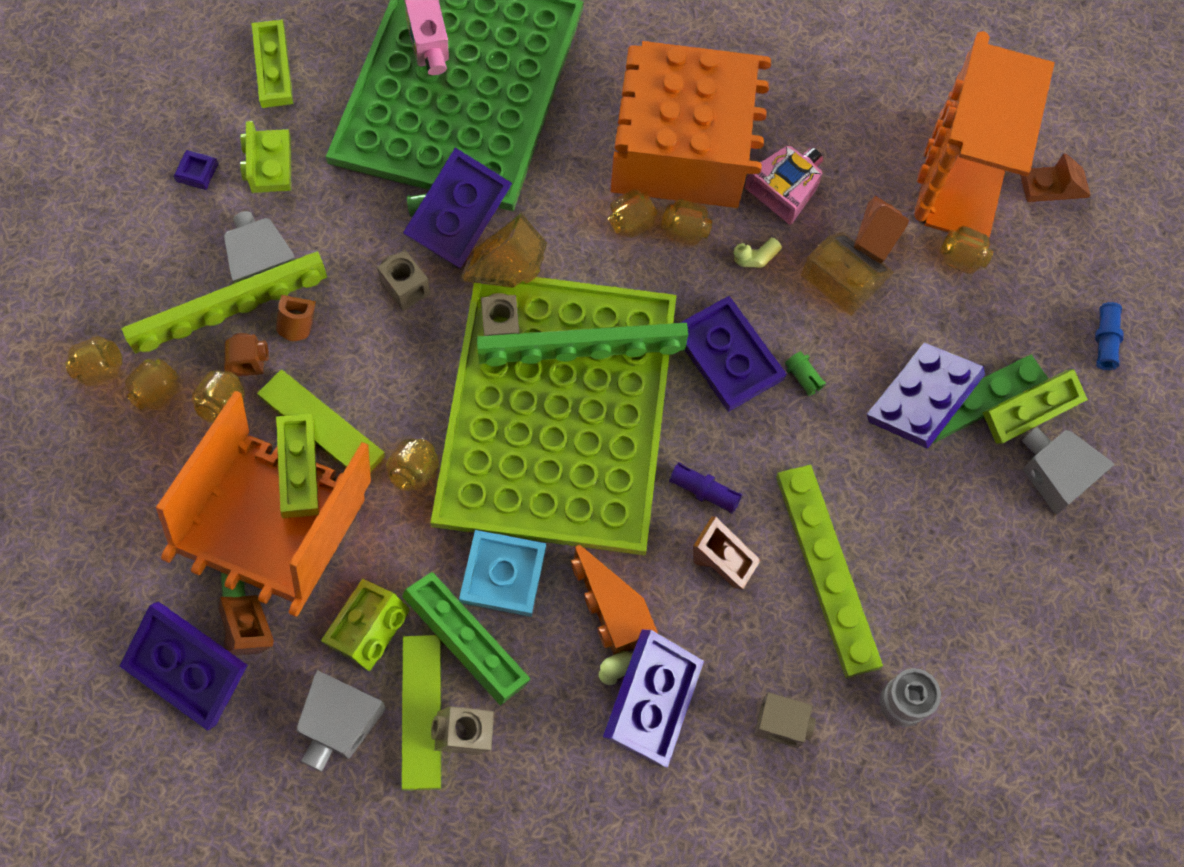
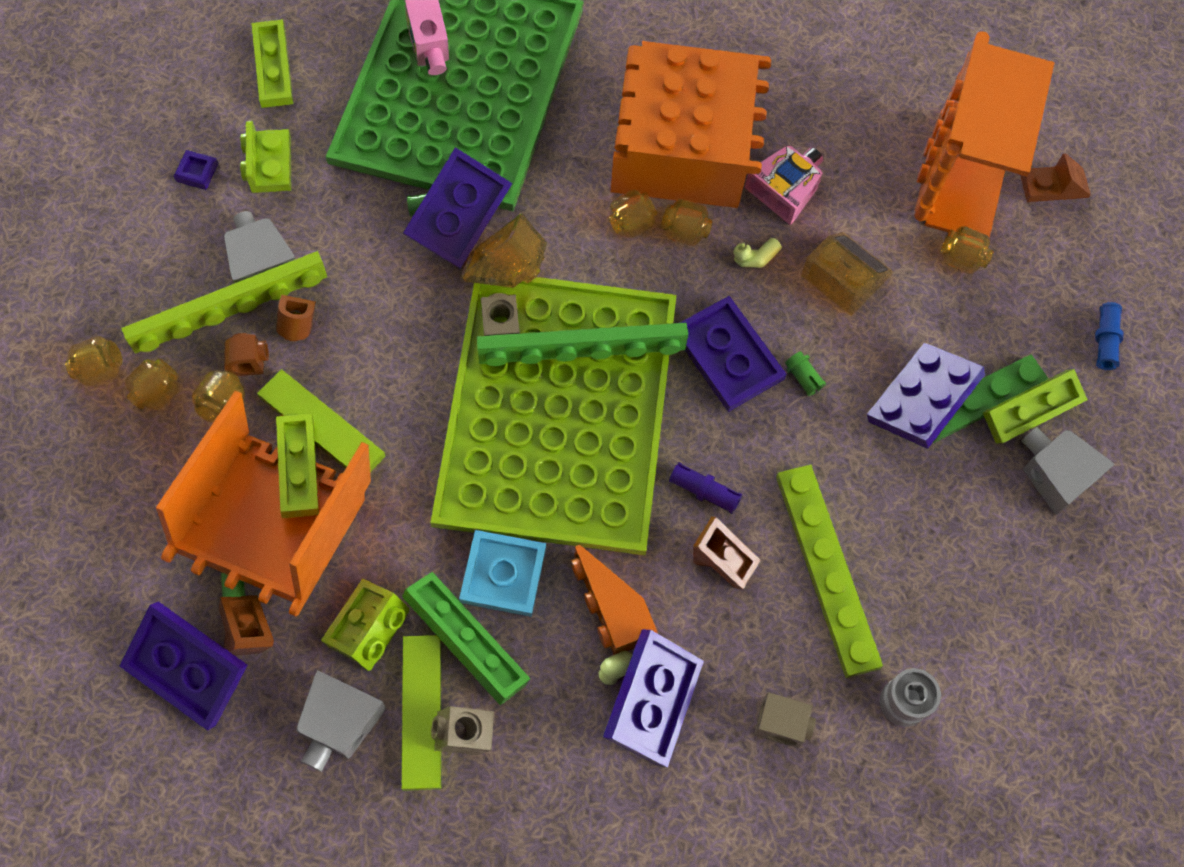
(408, 291): dark tan brick -> none
(412, 464): clear yellow head -> none
(880, 229): dark orange slope -> none

